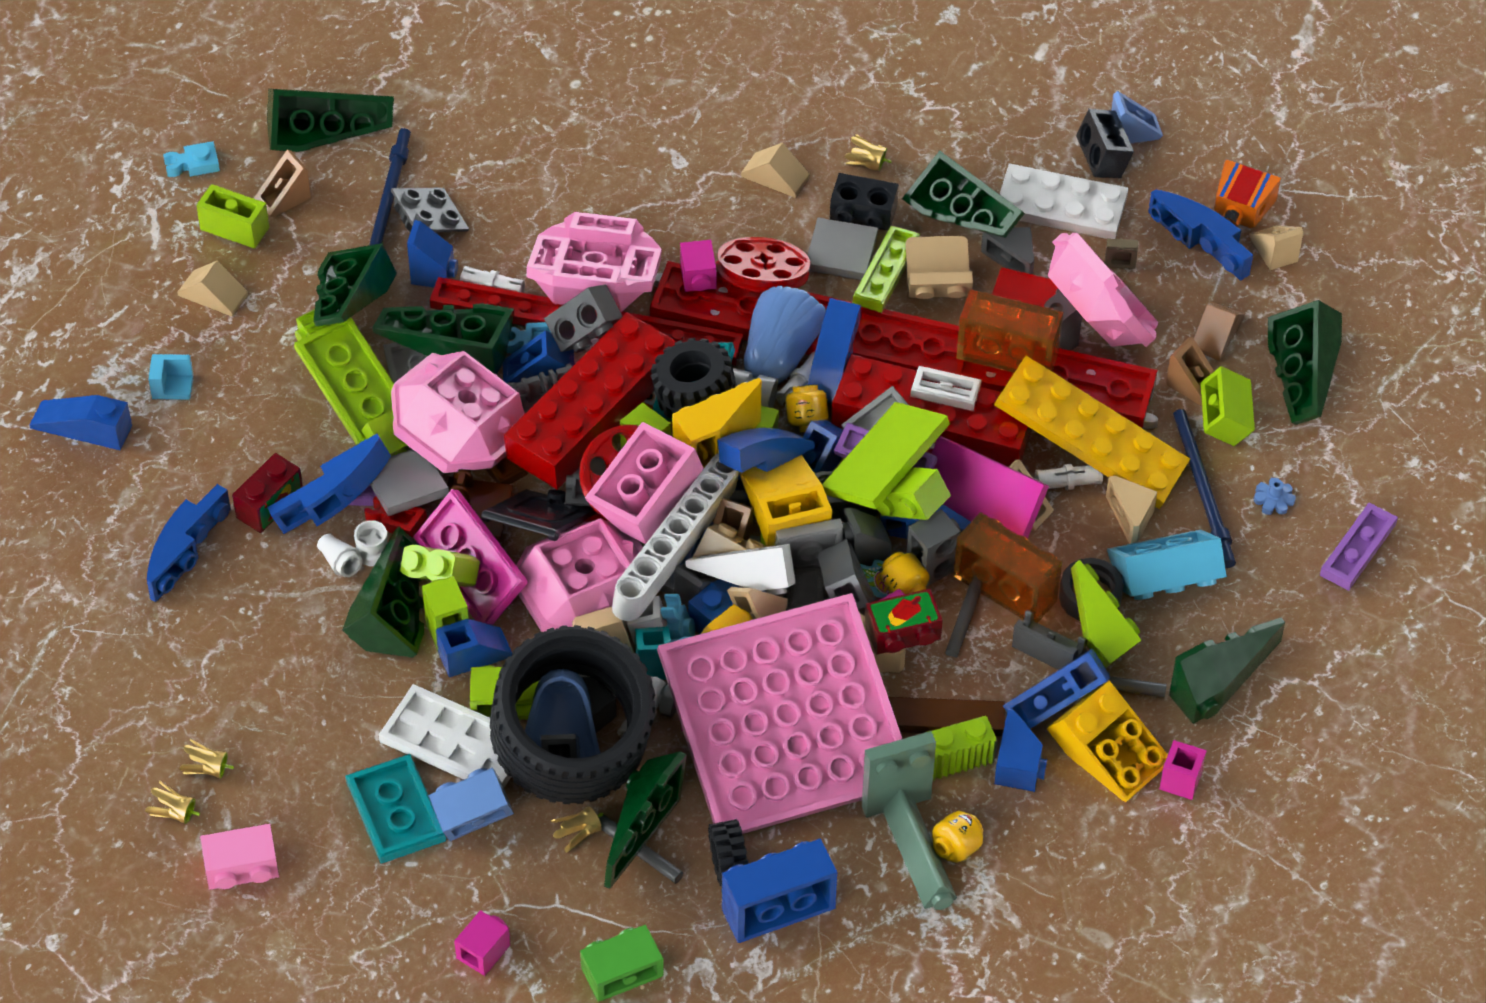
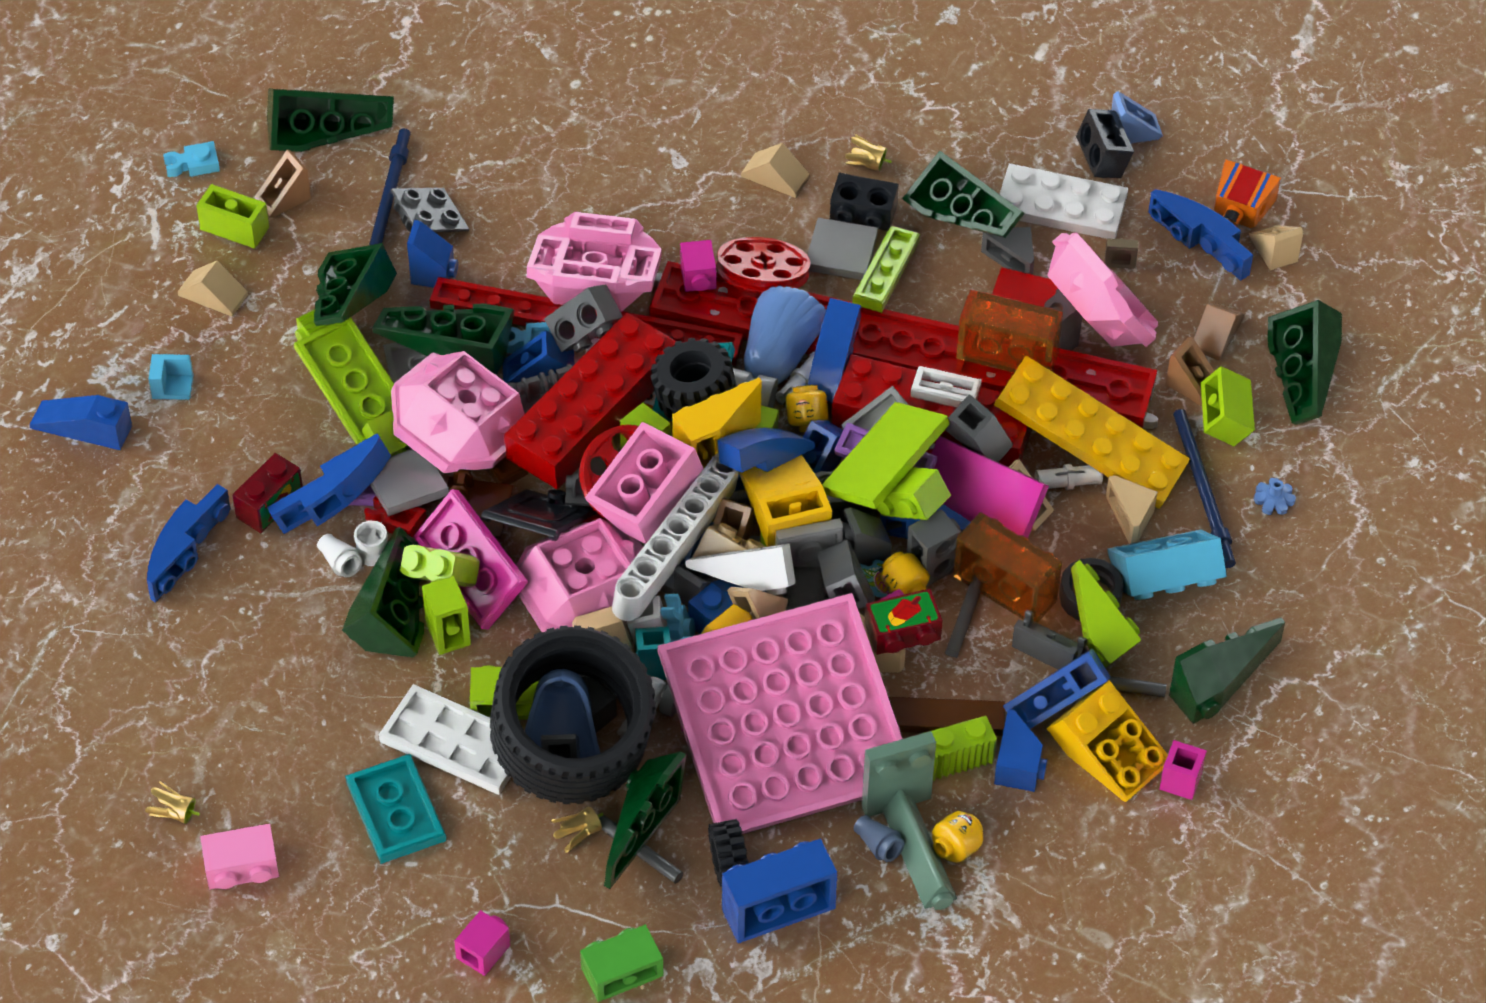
(212, 761): pearl gold piece -> none
(470, 645): blue slope -> none
(470, 803): medium blue brick -> none
(492, 279): white pin -> none
(880, 839): none -> sand blue cone
(938, 267): tan bracket -> none
(978, 429): none -> dark grey slope
(1358, 546): medium lavender plate -> none

